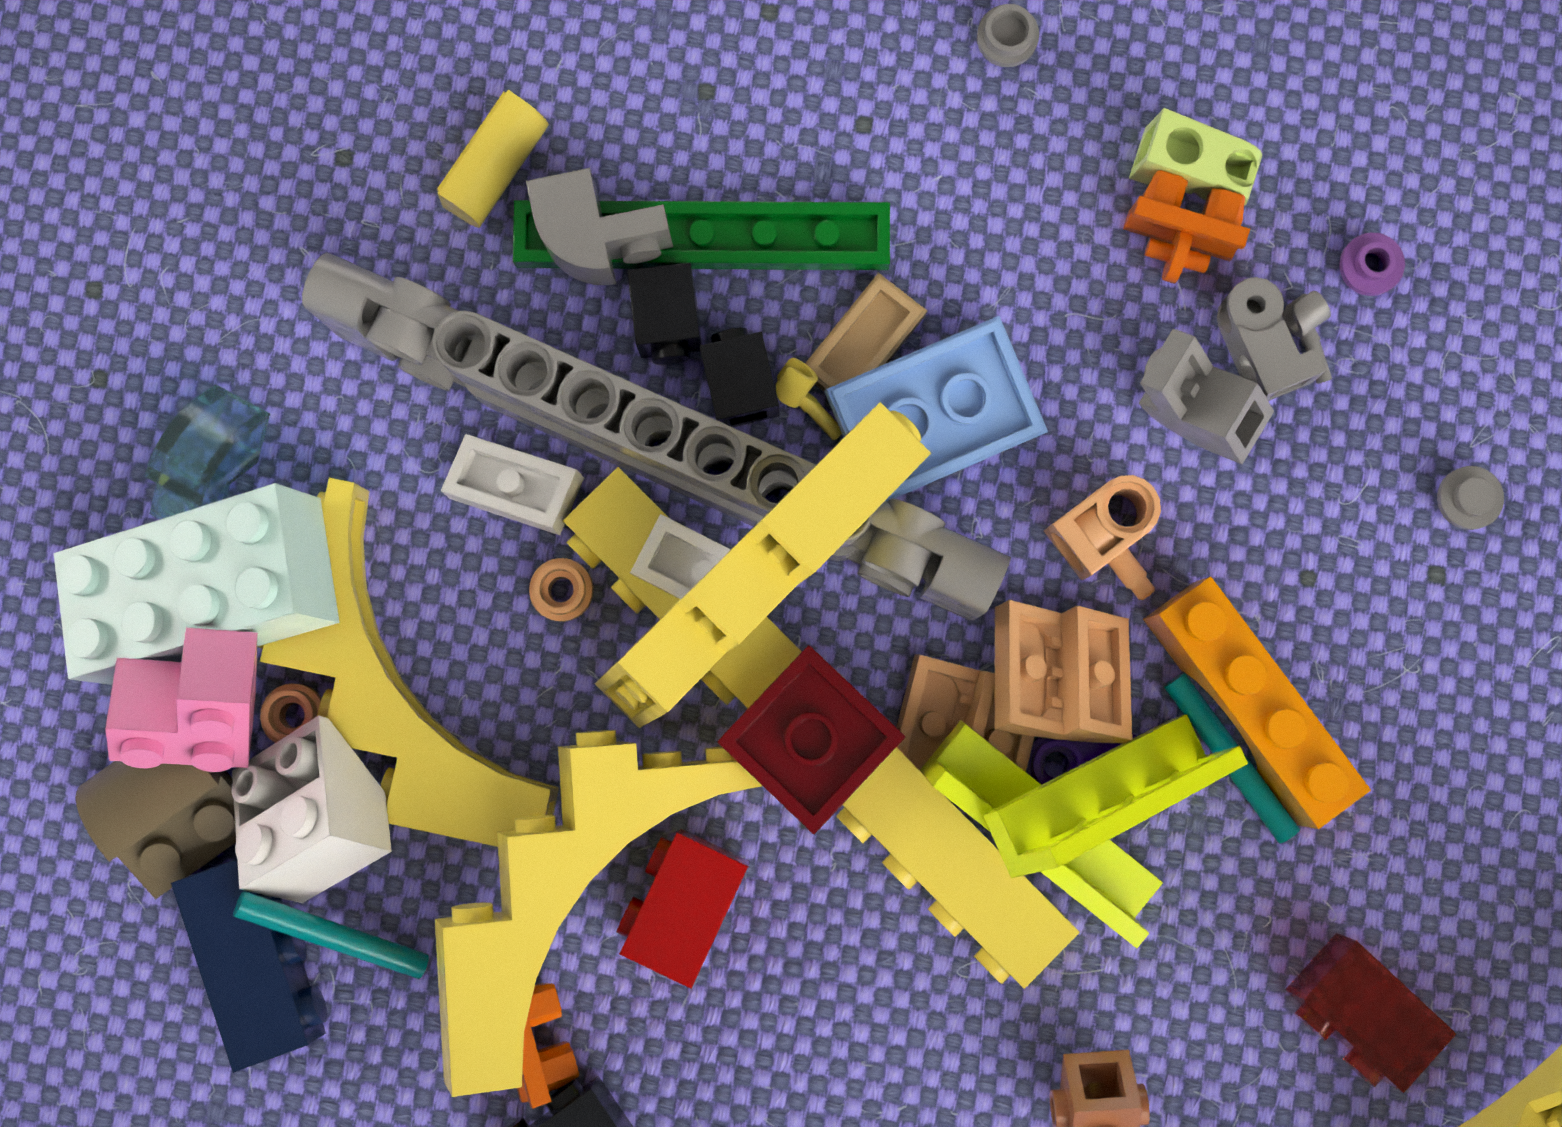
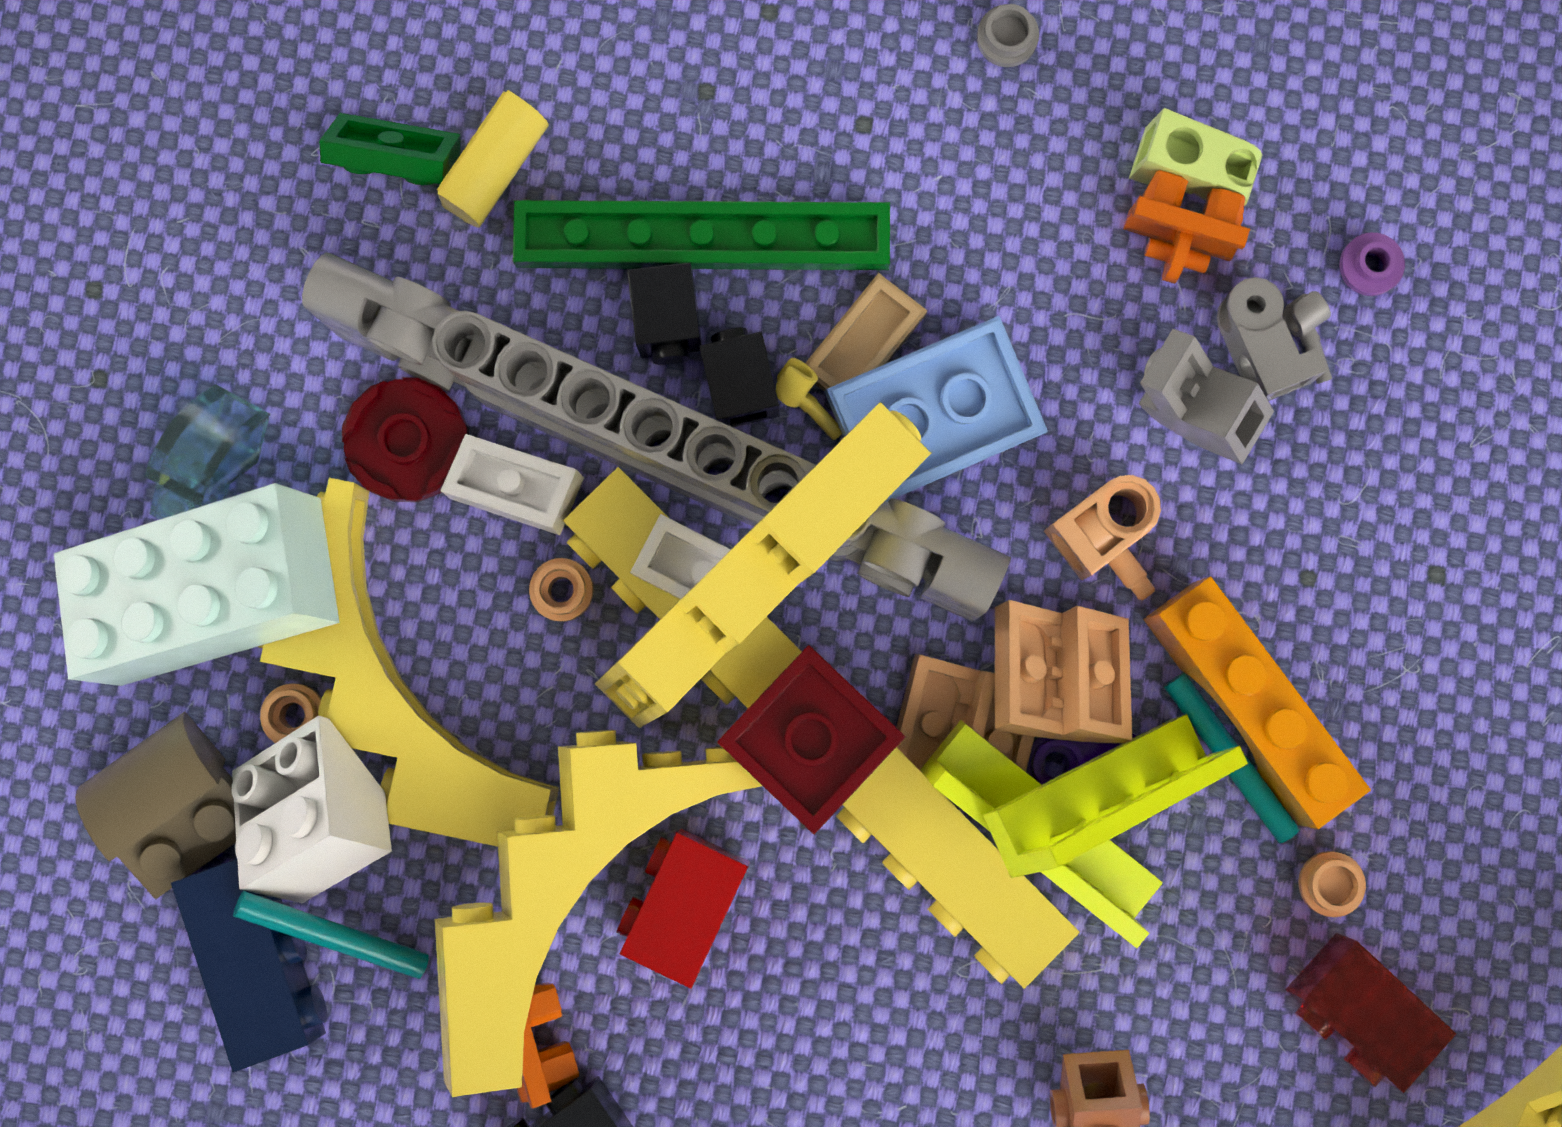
(186, 709): bright pink brick -> none
(389, 148): none -> green plate
(403, 438): none -> dark red tile
(584, 241): light grey brick -> none
(1332, 884): none -> light nougat plate
(1470, 498): light grey plate -> none

